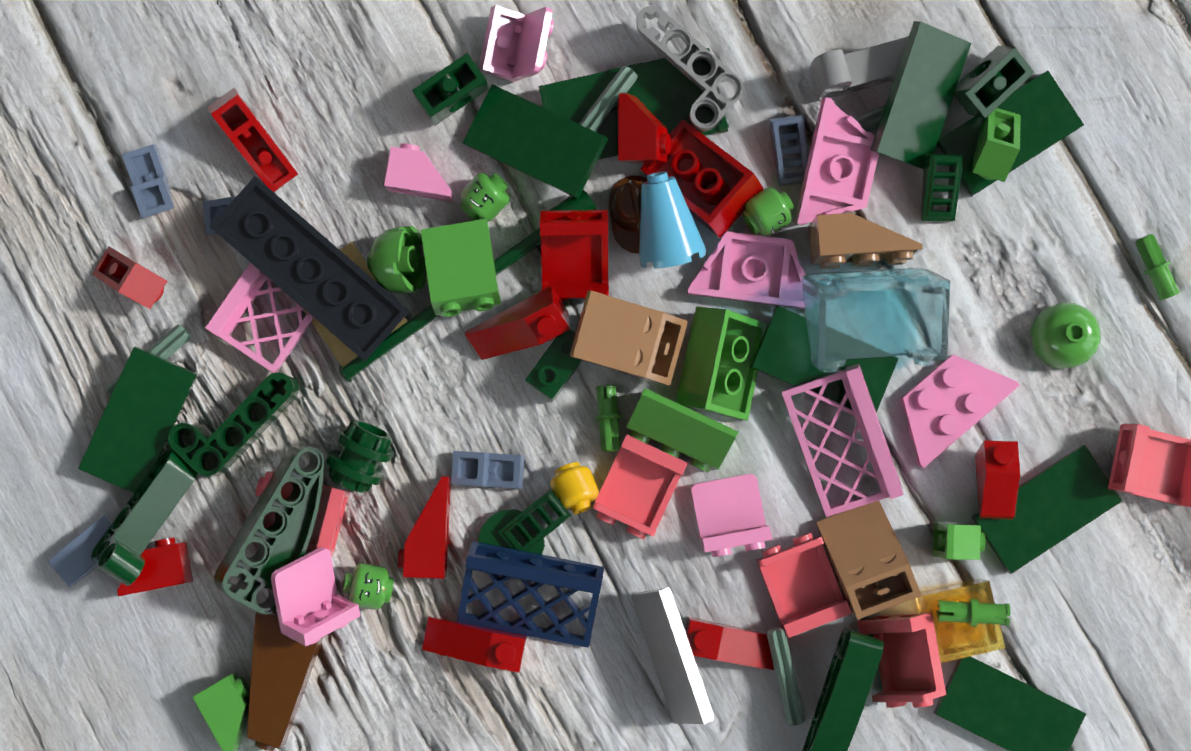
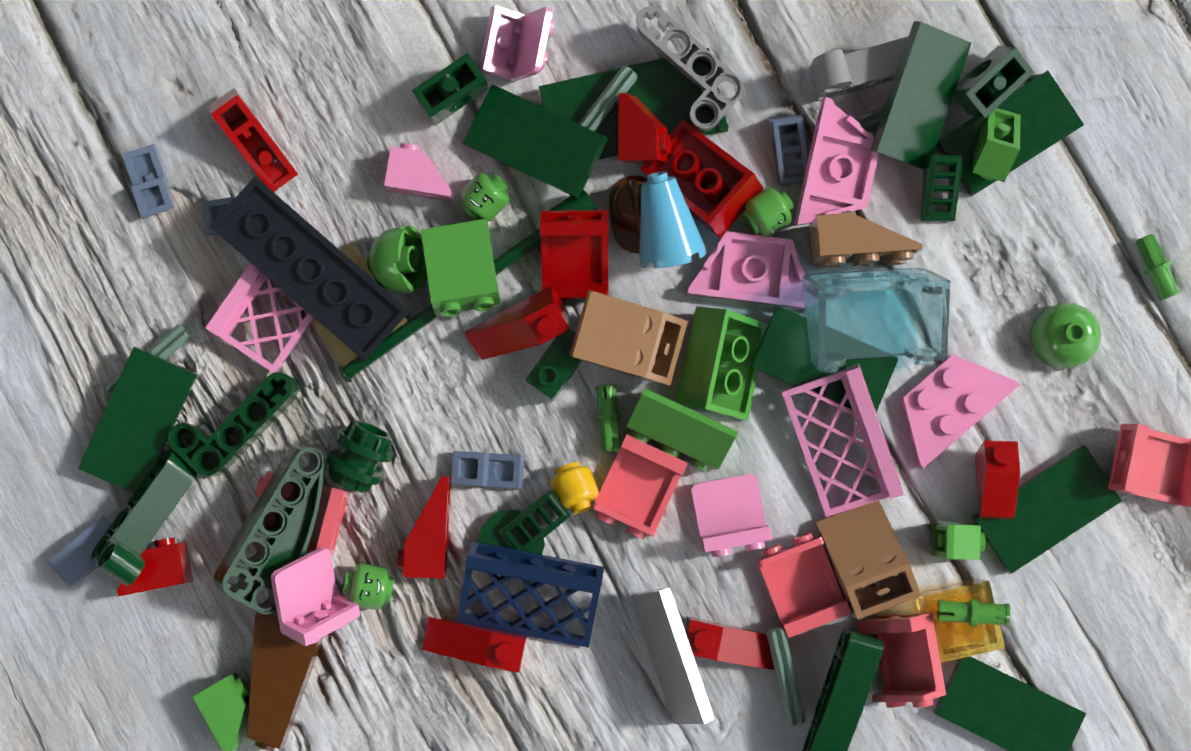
(129, 278): slope -> none

